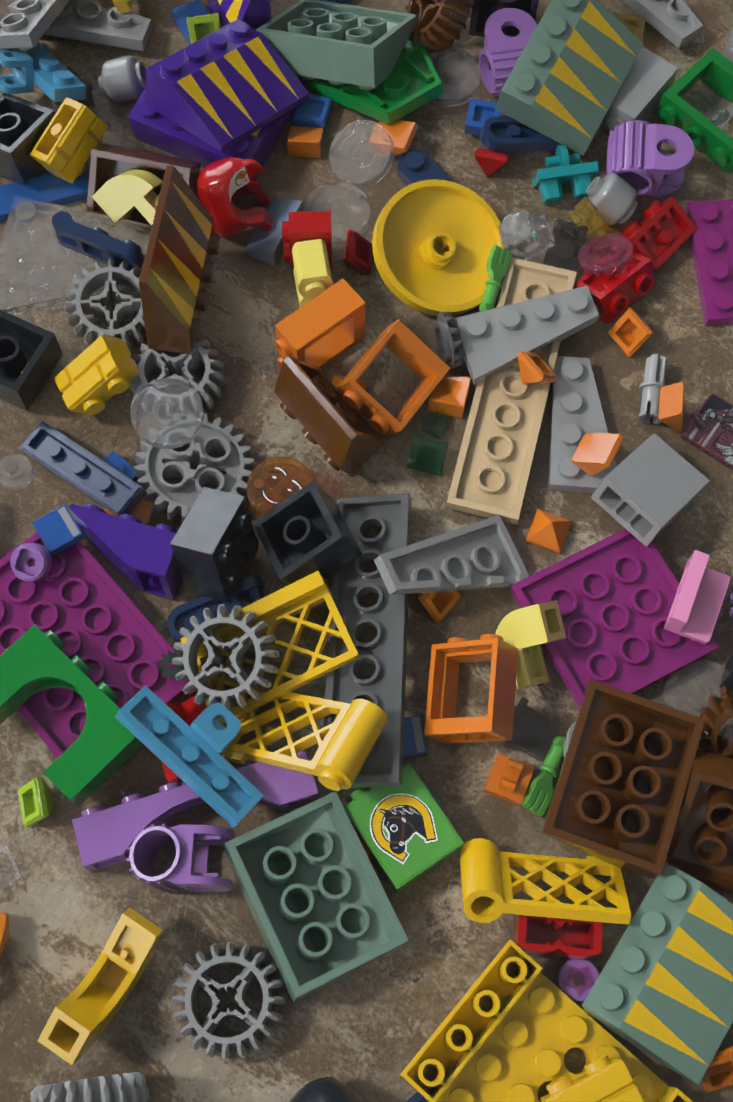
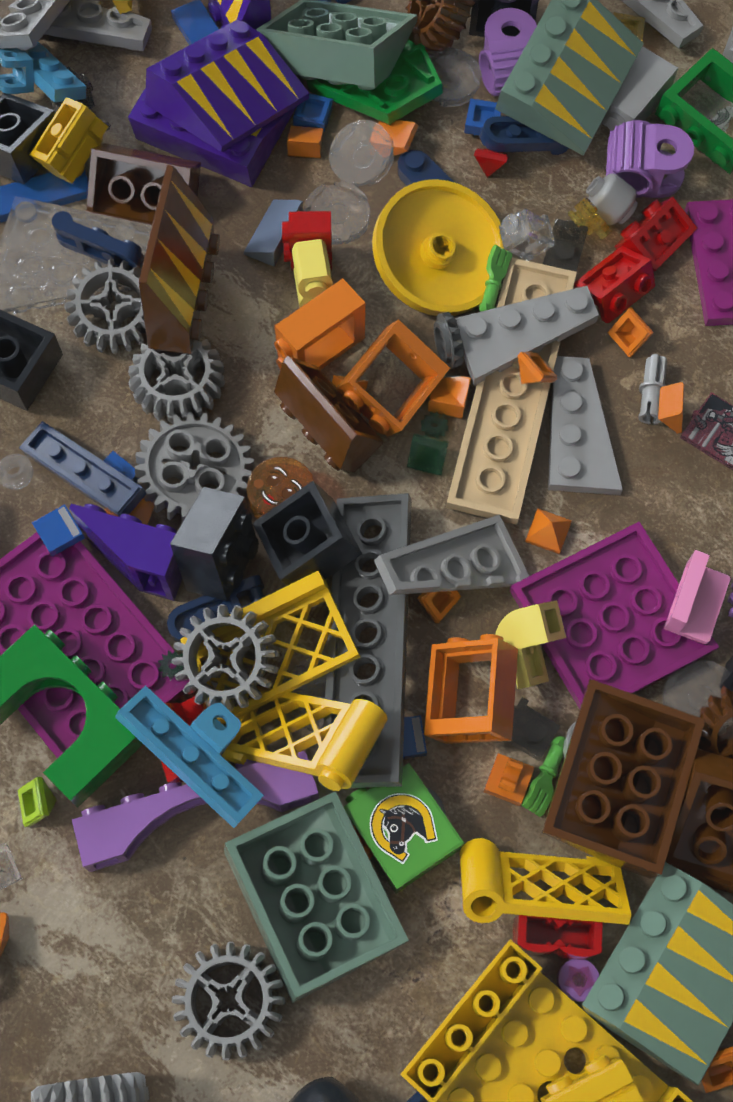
(30, 562): medium lavender tile -> none
(97, 375): yellow brick -> none
(103, 991): yellow arch -> none
(123, 79): light grey head -> none
(129, 191): light yellow brick -> none
(167, 413): clear tile -> none
(190, 843): medium lavender piece -> none
(202, 26): lime slope -> none
(224, 182): red piece -> none
(358, 252): red slope -> none
(550, 179): teal hips -> none
(595, 254): clear pink gear -> none
(596, 452): orange slope -> none
(649, 489): light grey brick -> none

